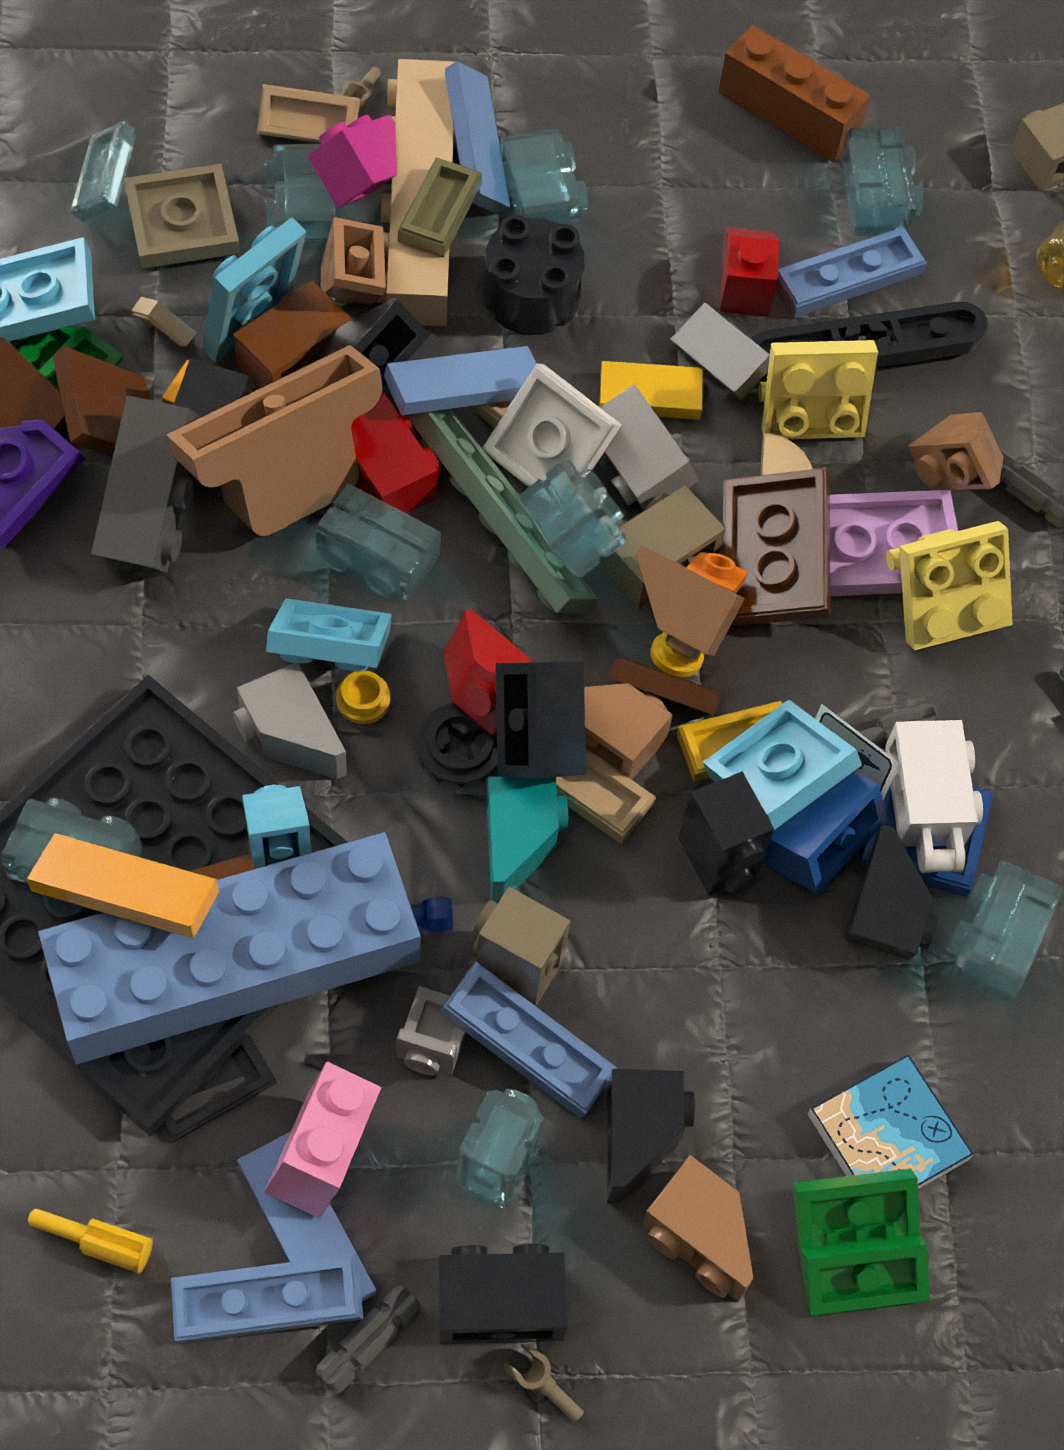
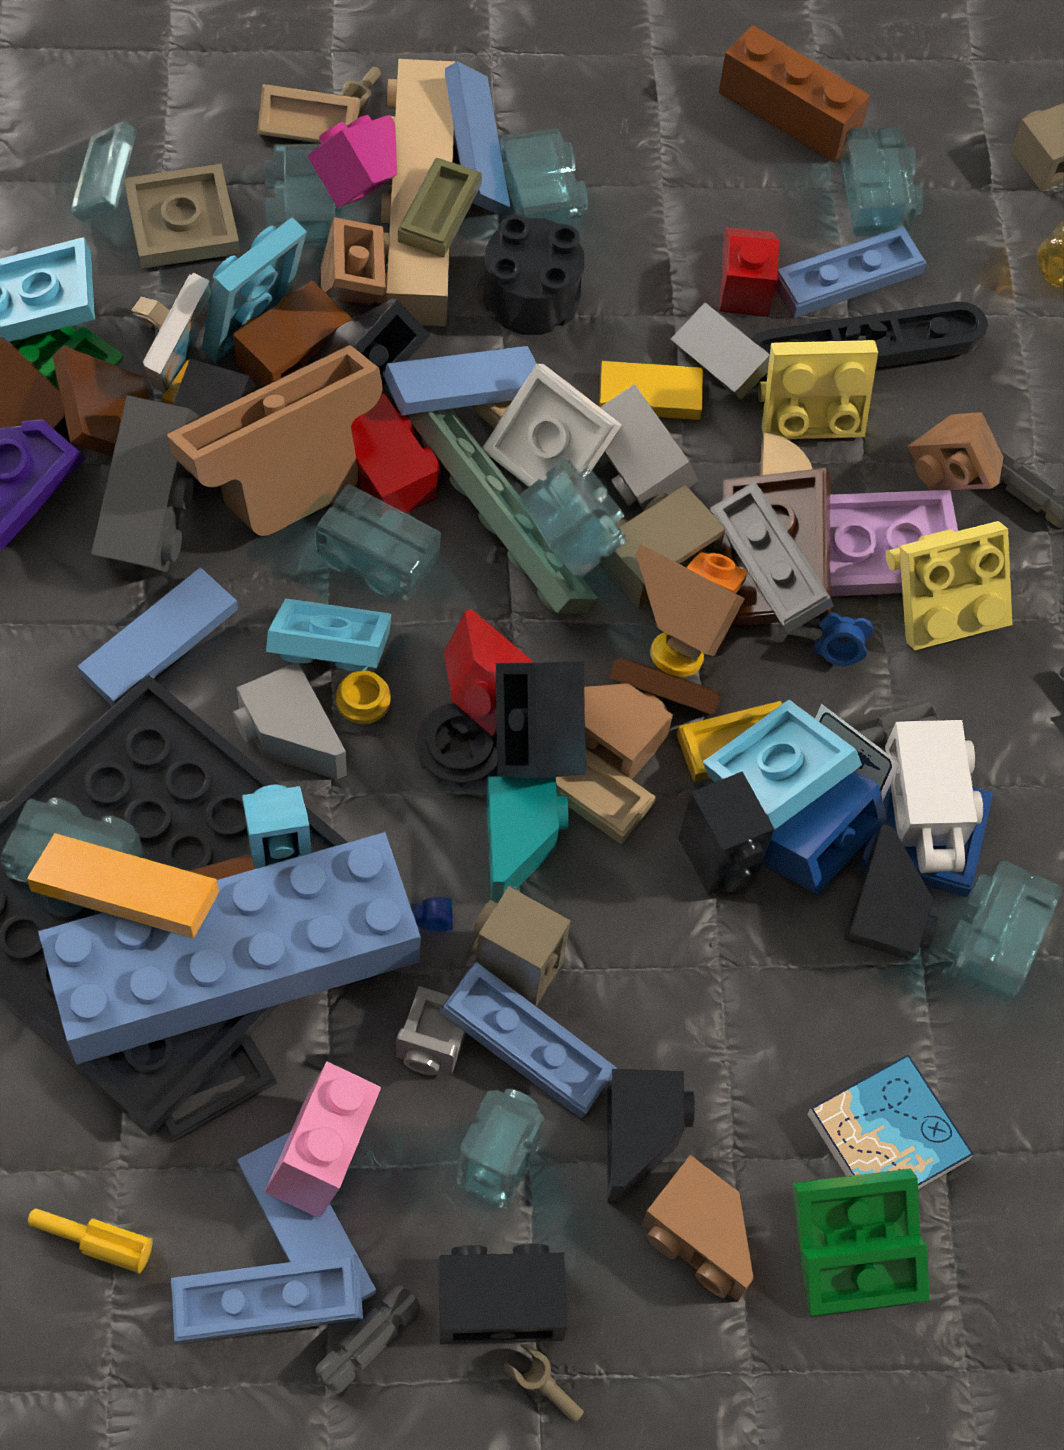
(158, 636): none -> medium blue tile
(178, 333): none -> white tile
(772, 557): none -> tile
(843, 650): none -> blue plate

